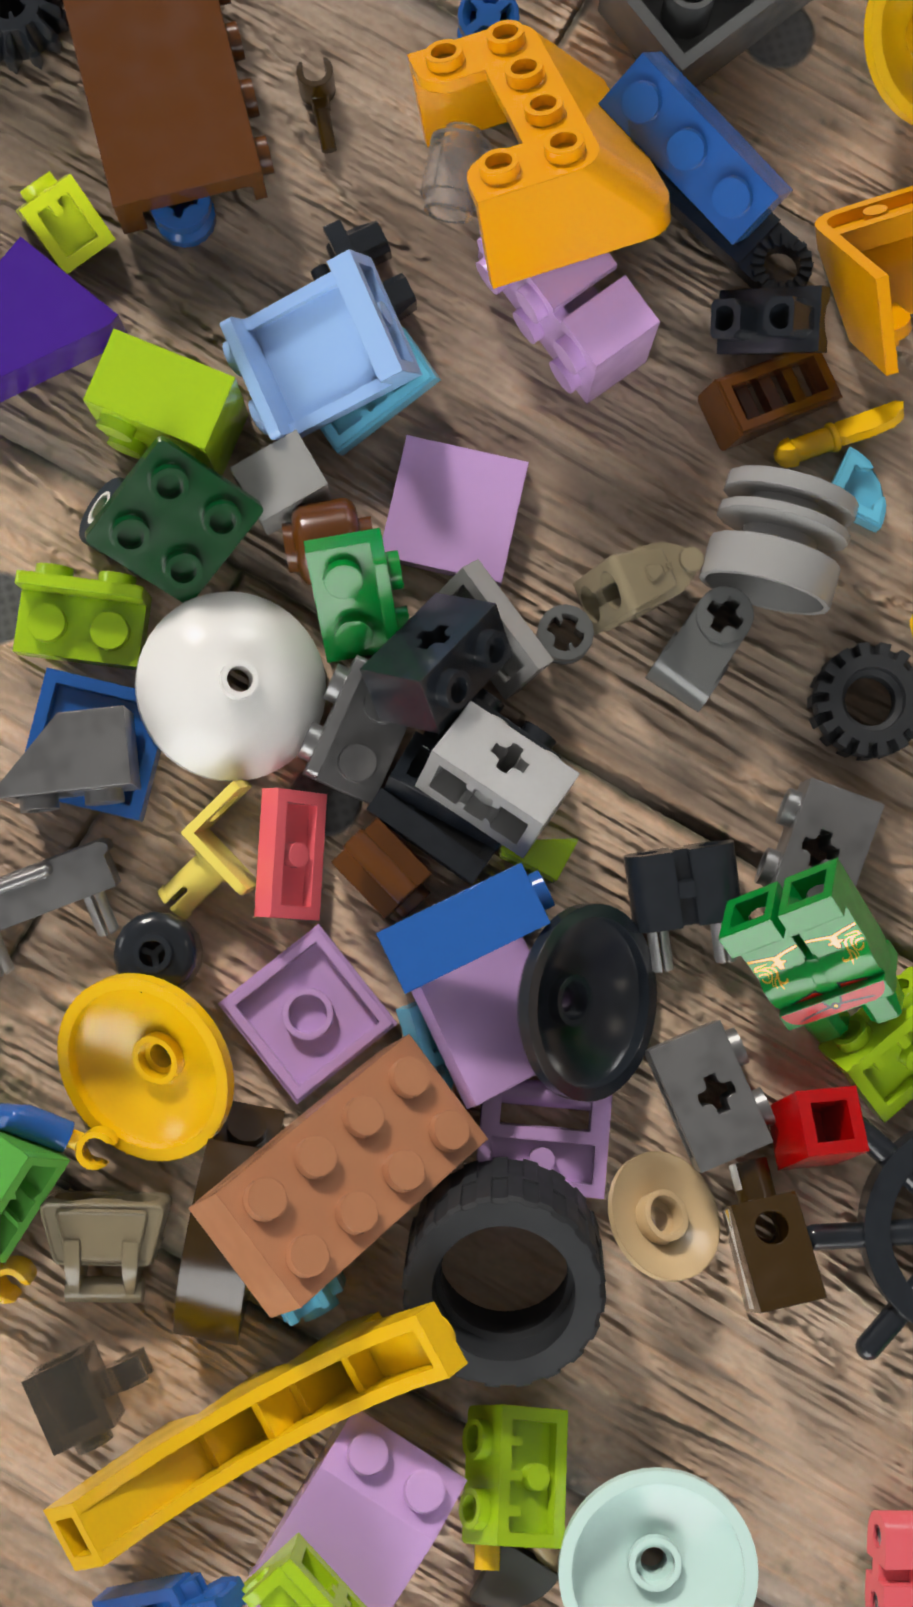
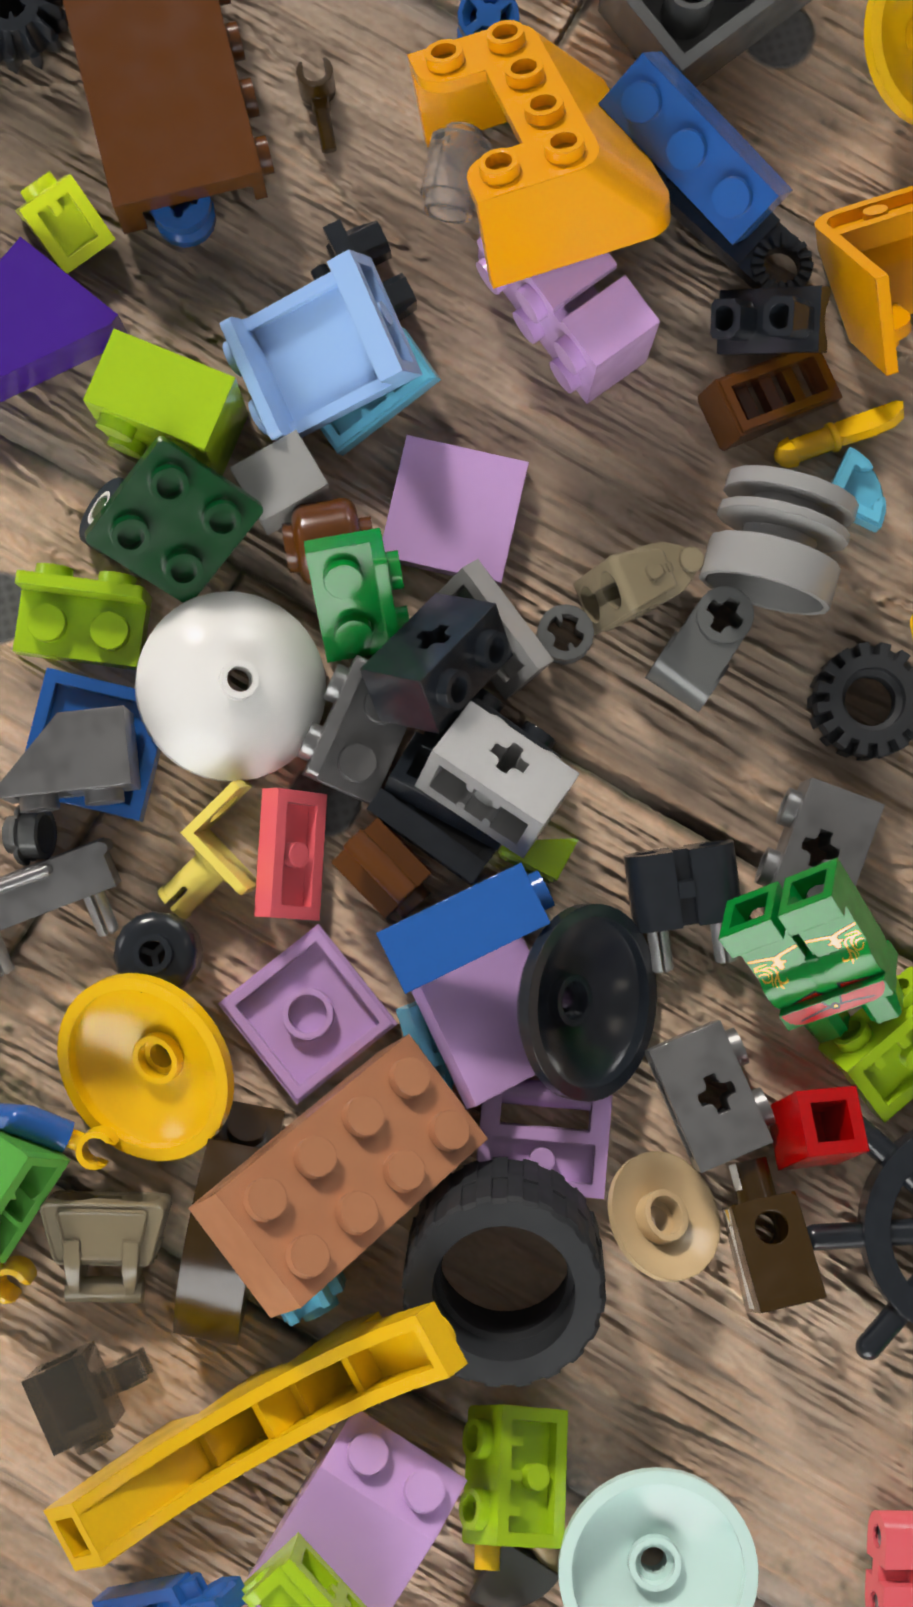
(29, 836): none -> dark grey plate

